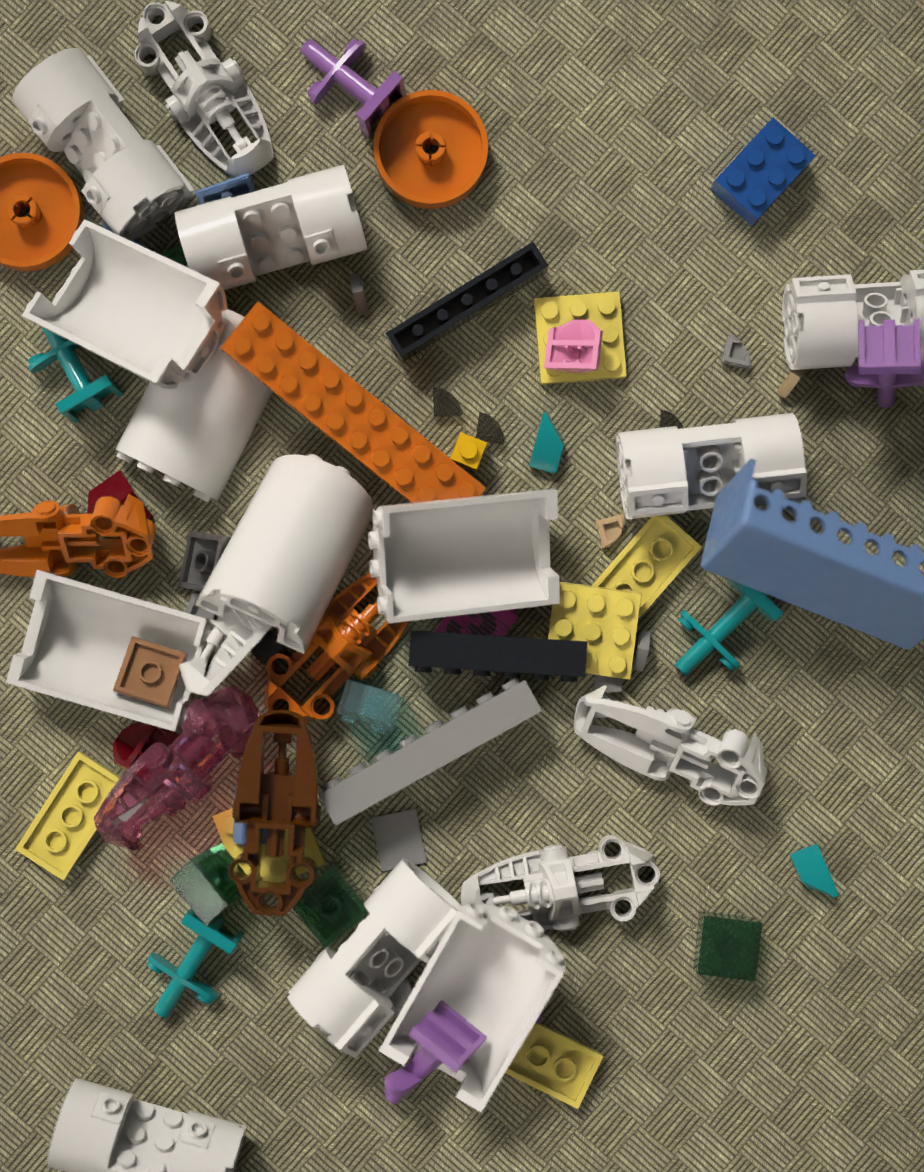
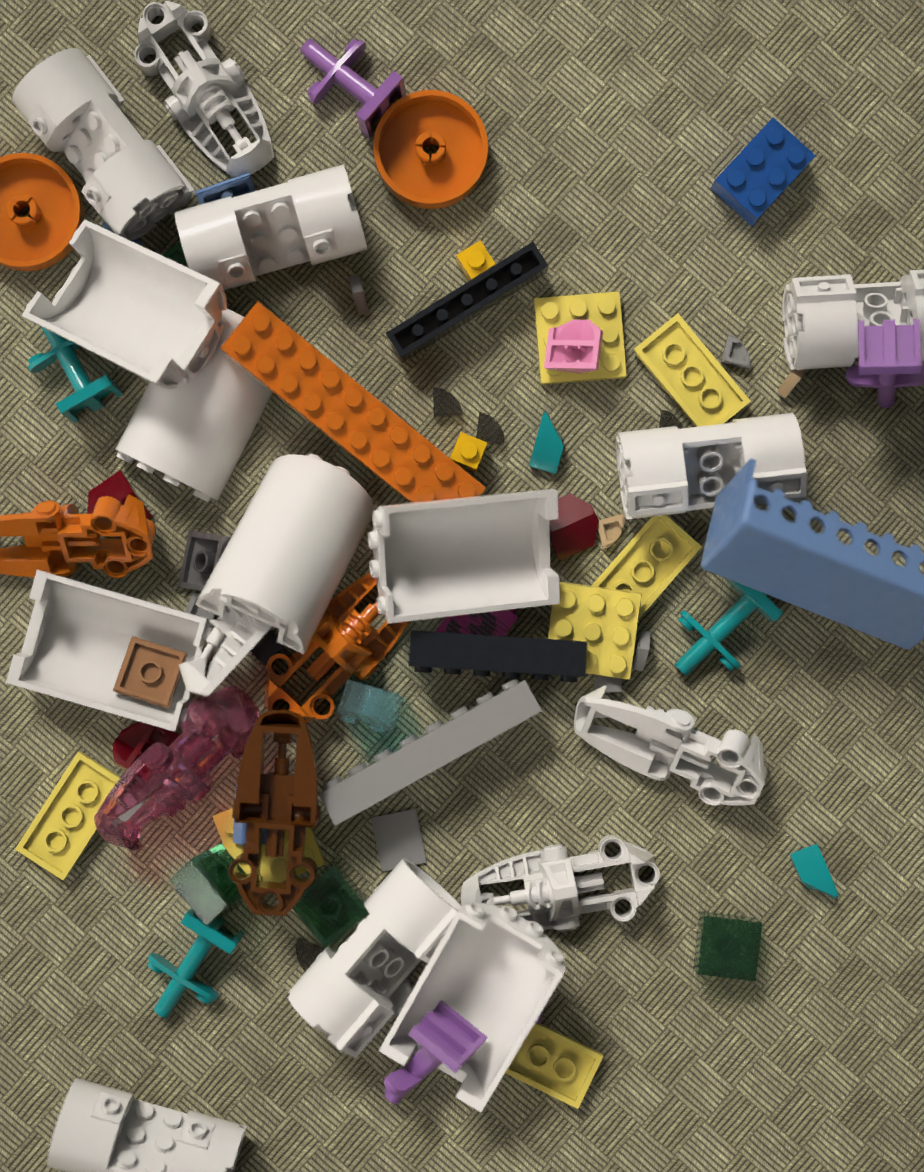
(307, 952): none -> clear smoke tile
(474, 260): none -> yellow brick
(574, 528): none -> dark red slope
(691, 374): none -> light yellow plate

